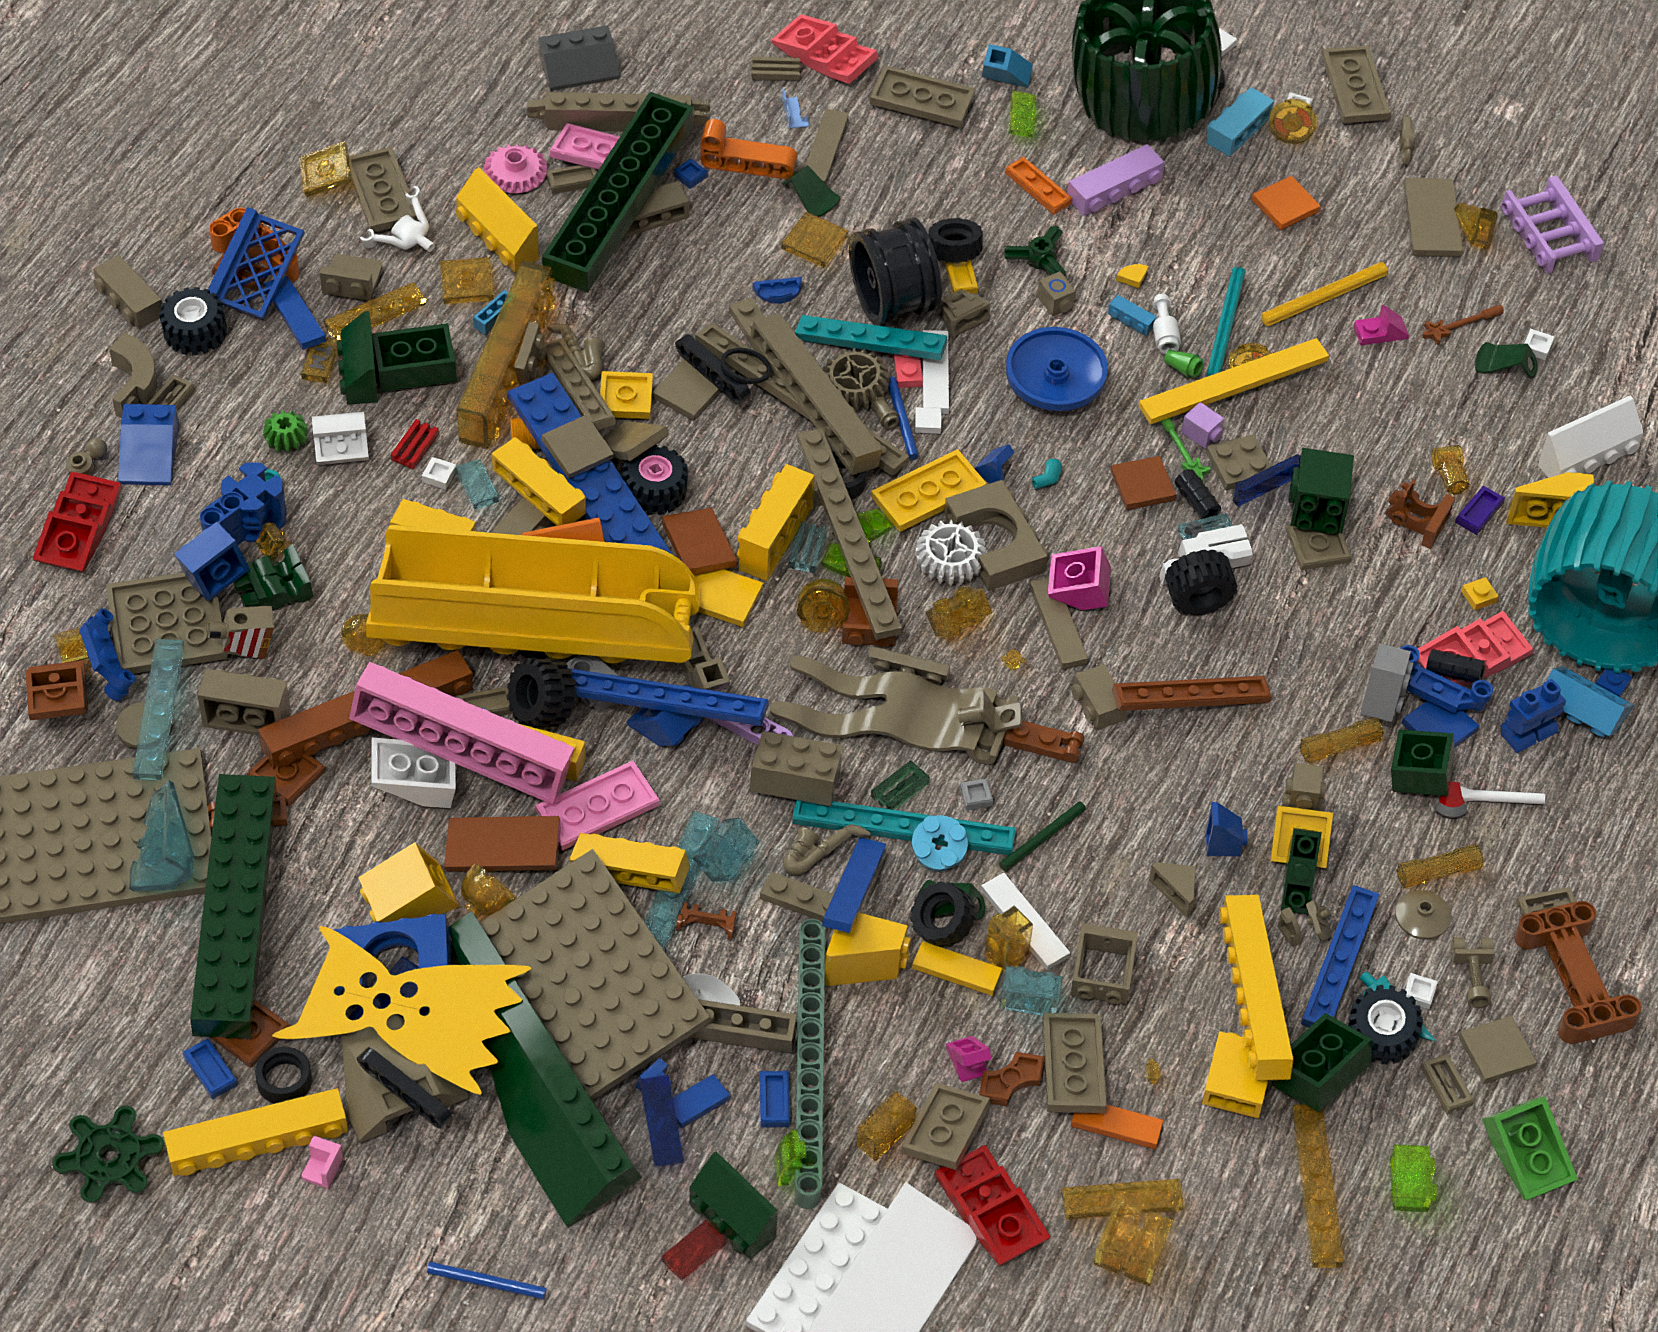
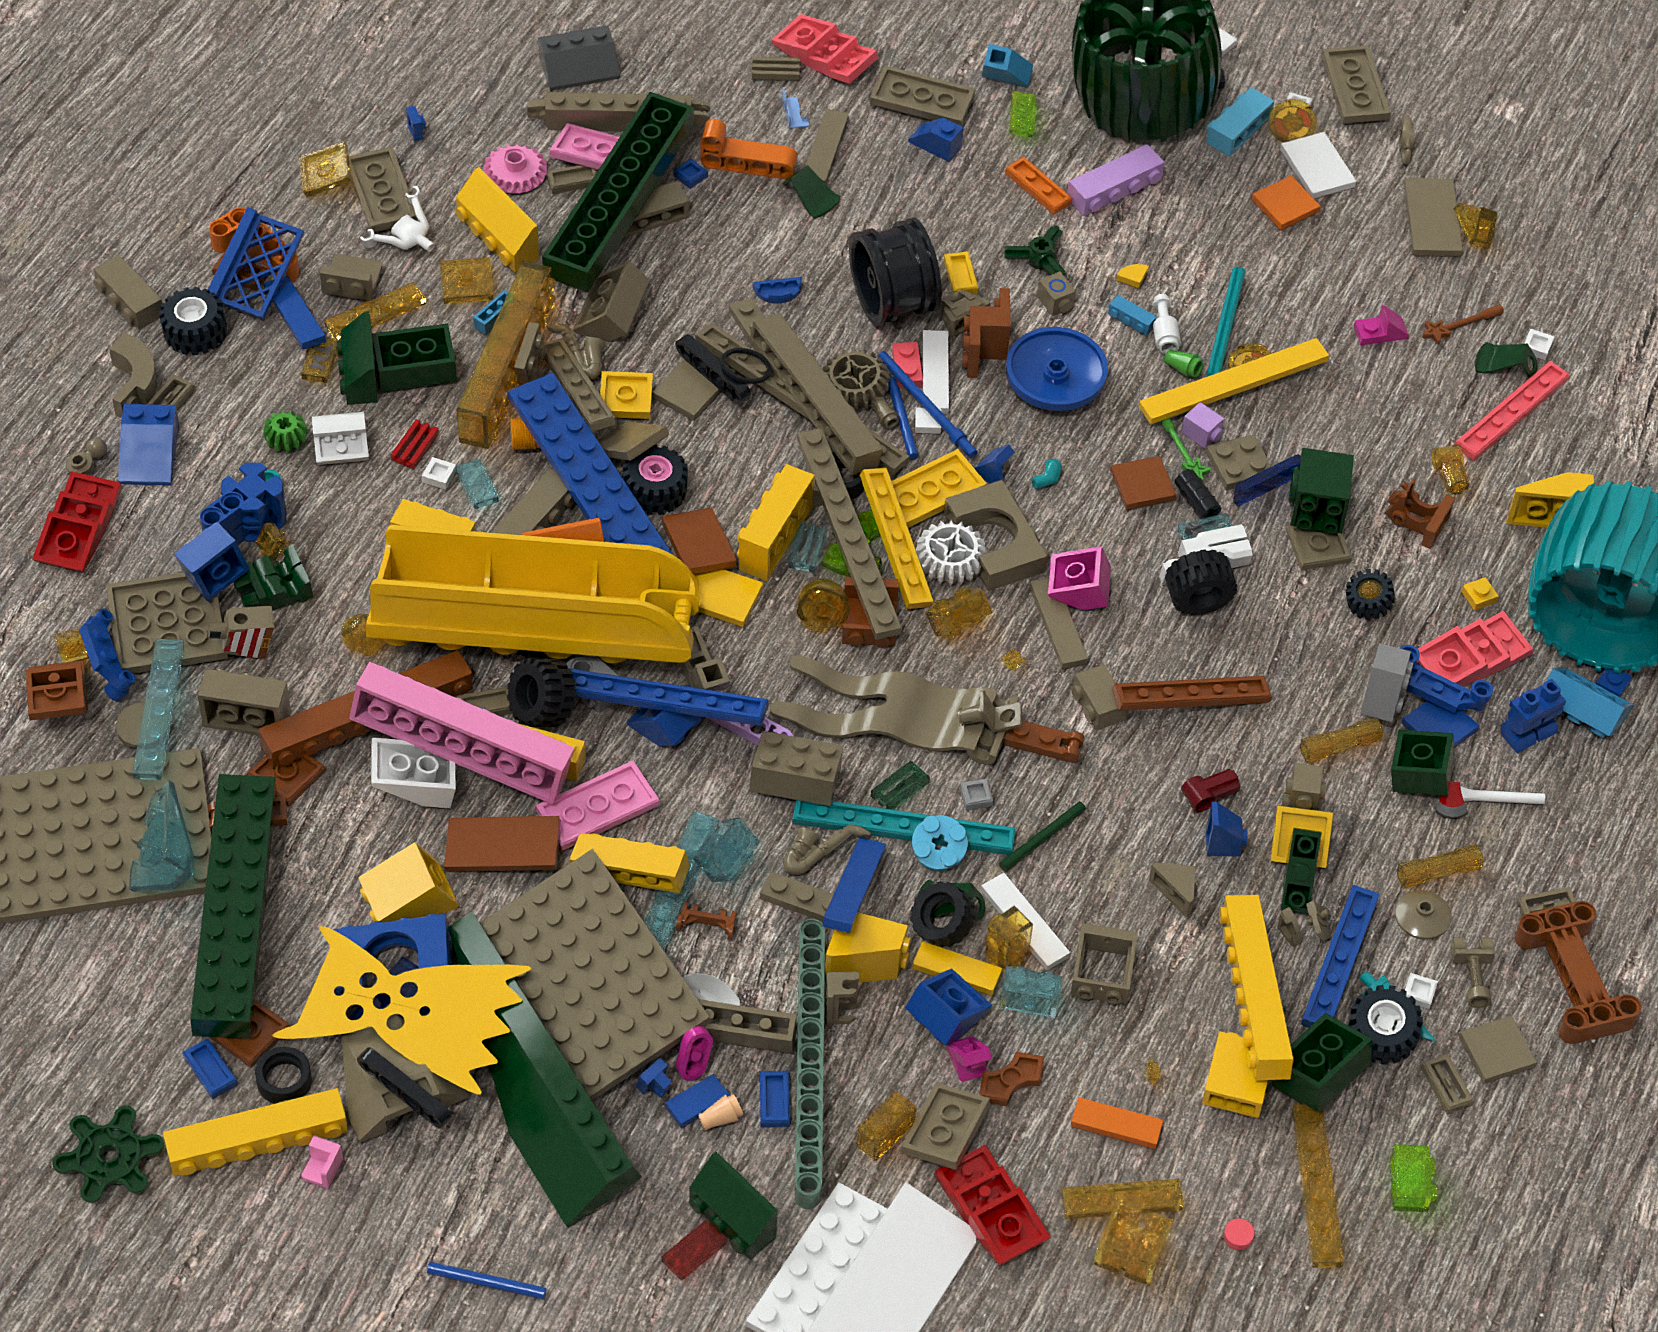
(415, 123): none -> blue plate
(484, 893): clear yellow cylinder -> none
(538, 482): yellow brick -> none
(577, 446): dark tan tile -> none
(612, 303): none -> dark tan slope
(661, 1121): clear blue tile -> none
(694, 1053): none -> dark pink plate
(721, 1112): none -> light nougat cone
(788, 1157): clear neon green slope -> none
(814, 239): clear yellow tile -> none
(840, 995): none -> dark tan hinge
(871, 337): teal plate -> none
(886, 659): dark tan plate -> none
(896, 538): none -> yellow plate
(939, 138): none -> blue slope
(947, 1006): none -> blue slope
(955, 434): none -> blue bar
(967, 232): black tyre -> none
(986, 333): none -> dark orange bracket
(1074, 1063): dark tan plate -> none
(1204, 791): none -> dark red piece
(1238, 1234): none -> coral tile
(1318, 165): none -> white tile
(1324, 294): yellow axle -> none
(1370, 594): none -> black wheel
(1456, 666): black axle -> none
(1480, 510): dark purple tile -> none
(1512, 410): none -> coral tile
(1530, 1147): bright green slope -> none
(1563, 208): lavender fence -> none
(1593, 440): white slope -> none

